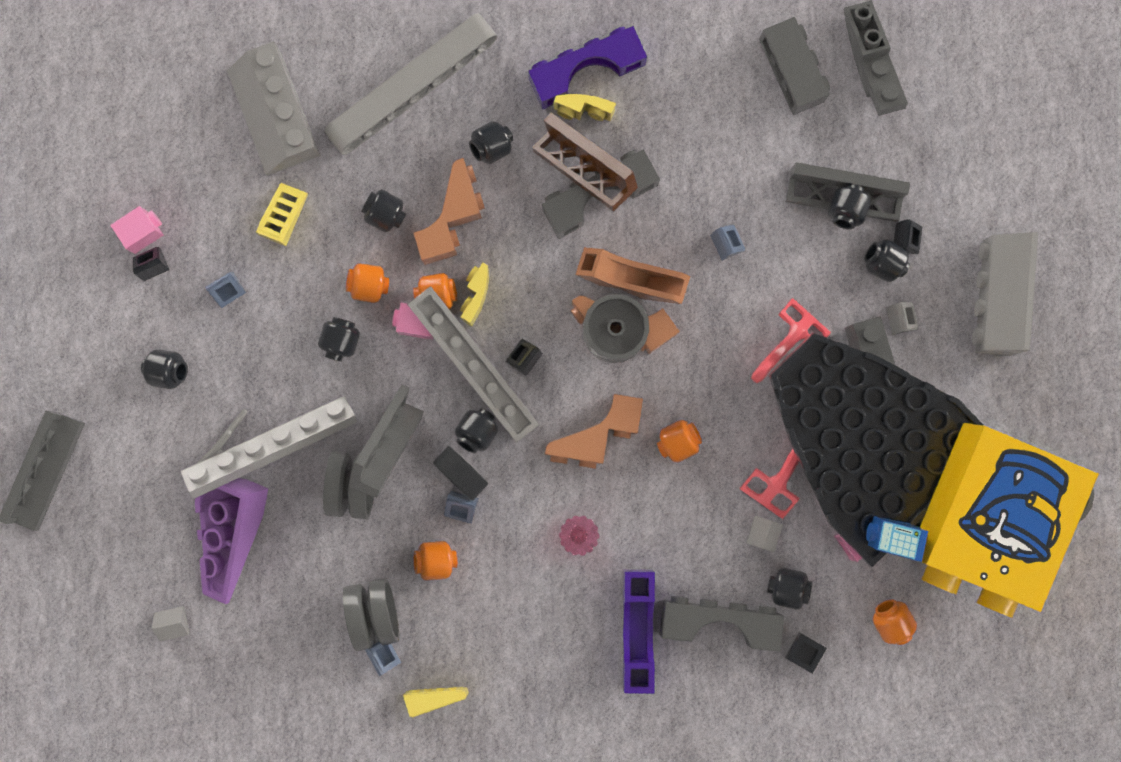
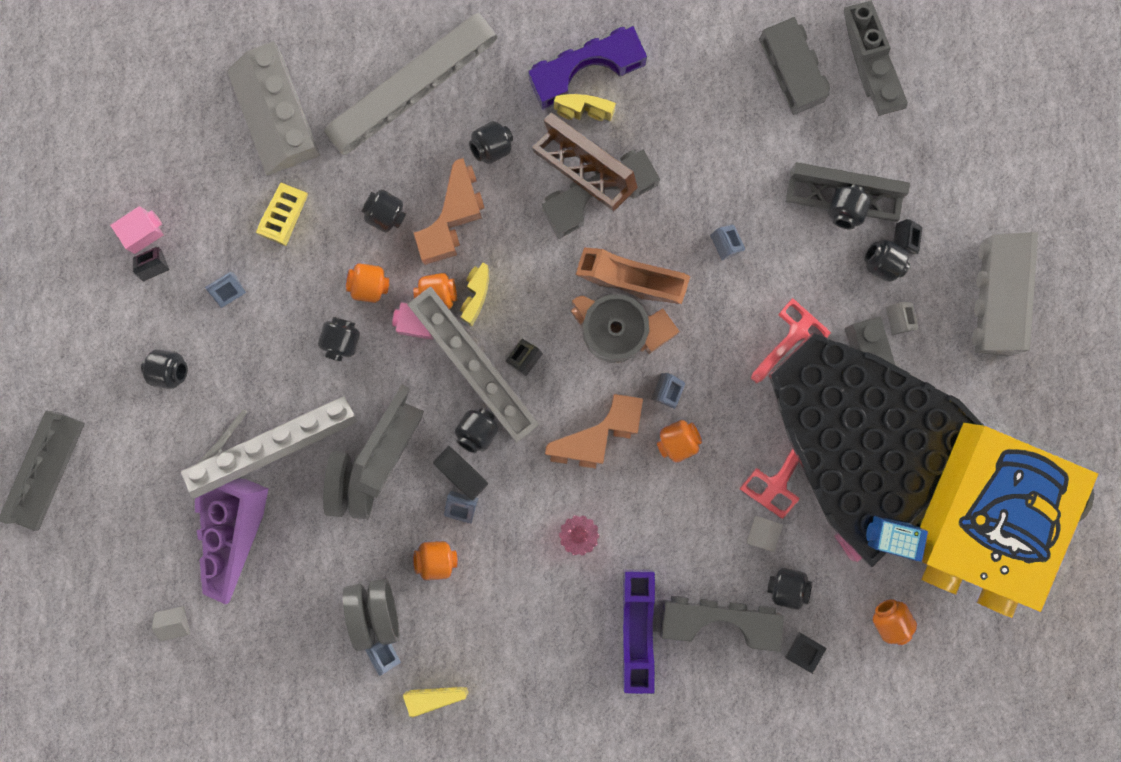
(668, 390): none -> sand blue slope

